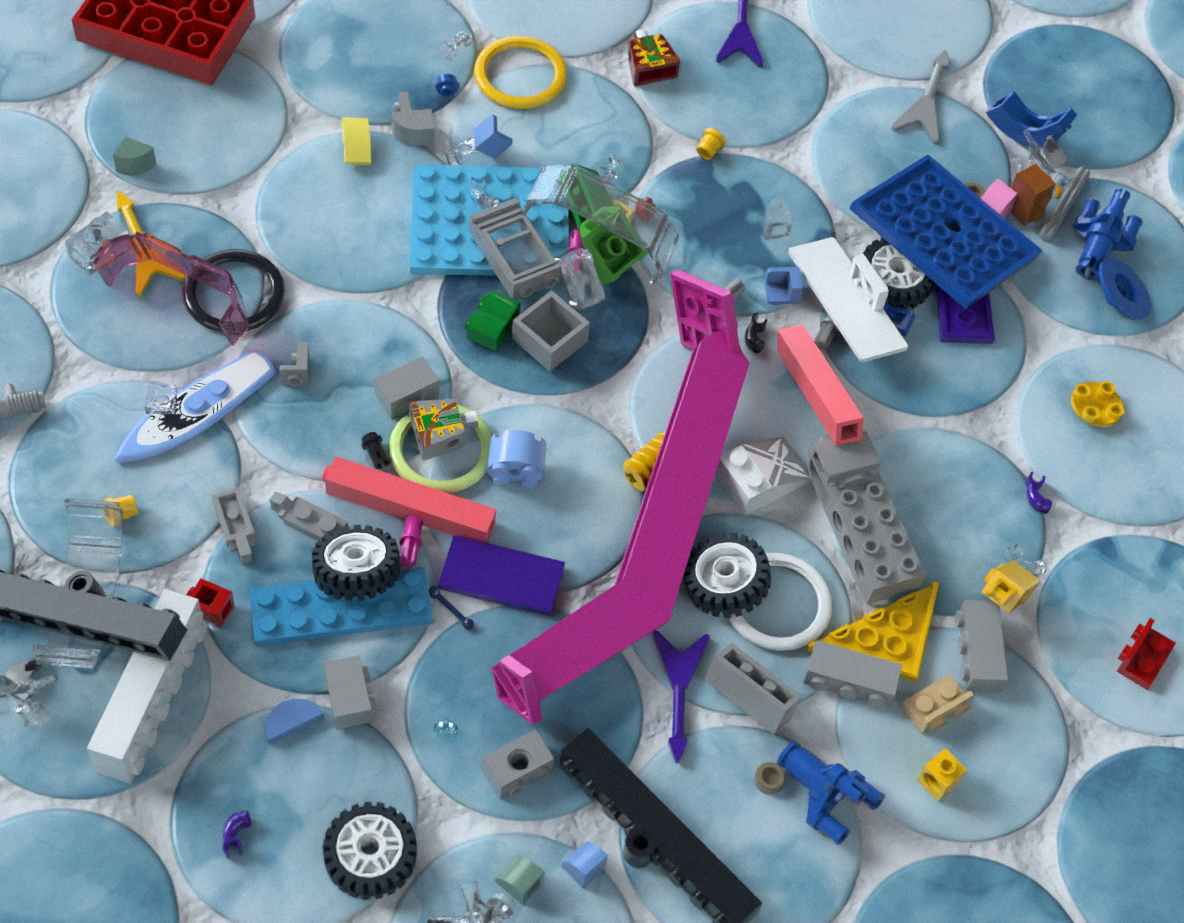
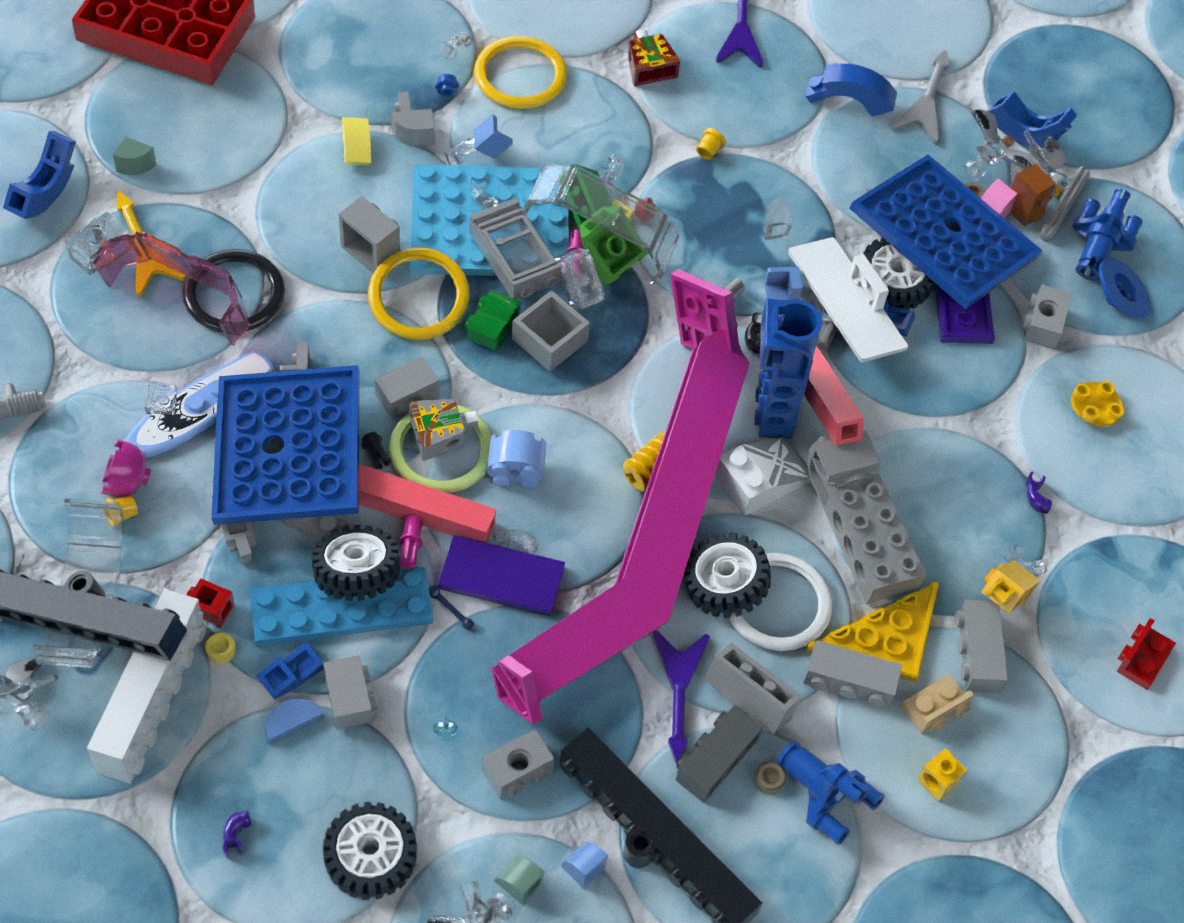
(47, 180): none -> blue arch
(125, 470): none -> dark pink cylinder
(220, 648): none -> light yellow tile
(291, 672): none -> blue slope
(316, 469): none -> blue plate
(368, 233): none -> light grey piece
(421, 333): none -> yellow wedge
(524, 538): none -> clear arm
(718, 753): none -> dark grey brick
(785, 362): none -> blue brick
(855, 82): none -> blue arch
(994, 150): none -> clear animal
(1047, 316): none -> light grey brick

